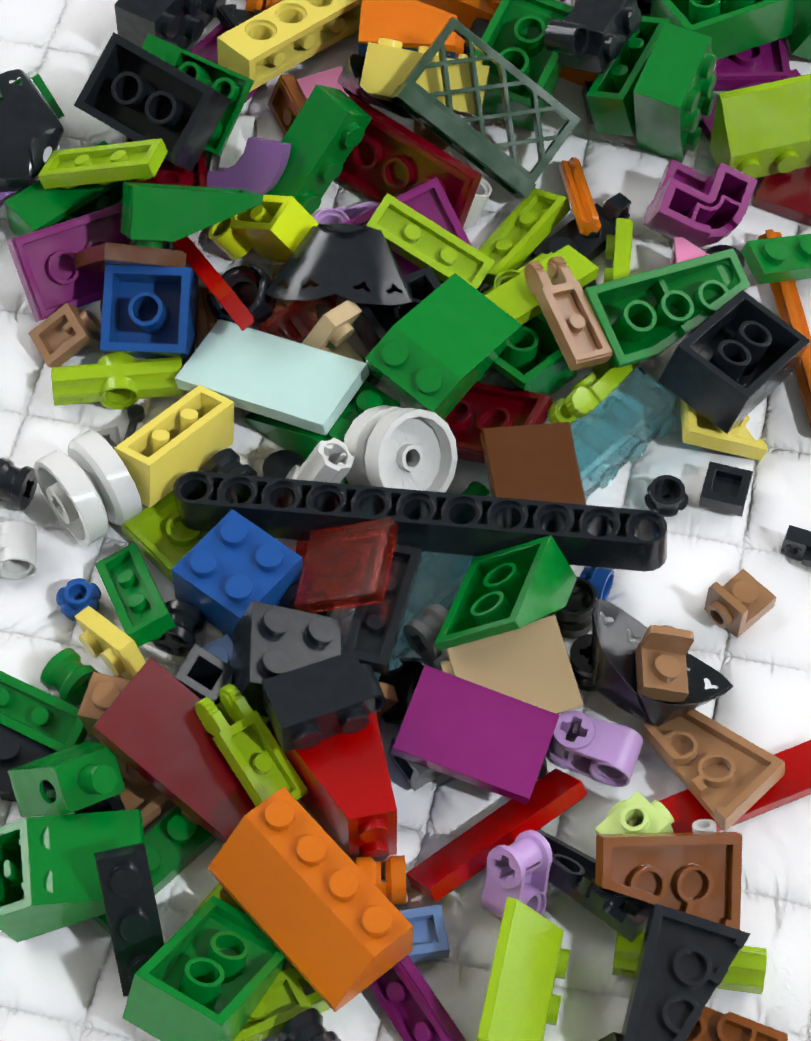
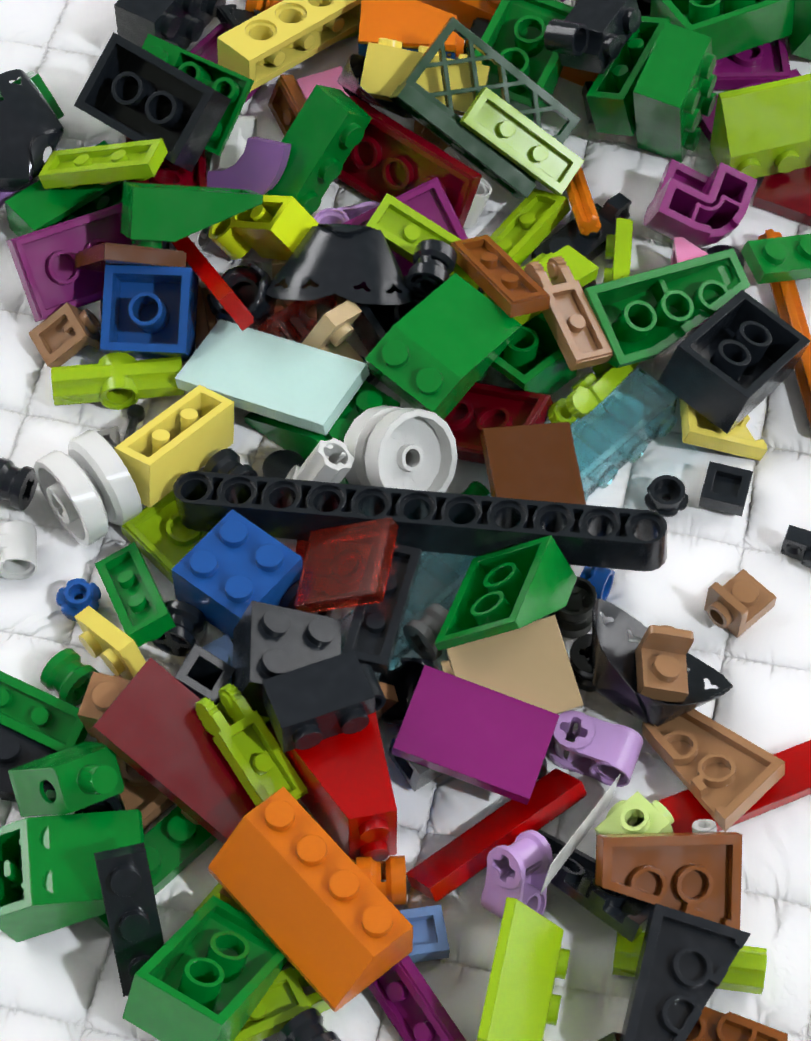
(431, 268): none -> black wheel
(500, 276): none -> dark orange tile
(521, 141): none -> lime plate
(580, 833): none -> white sticker

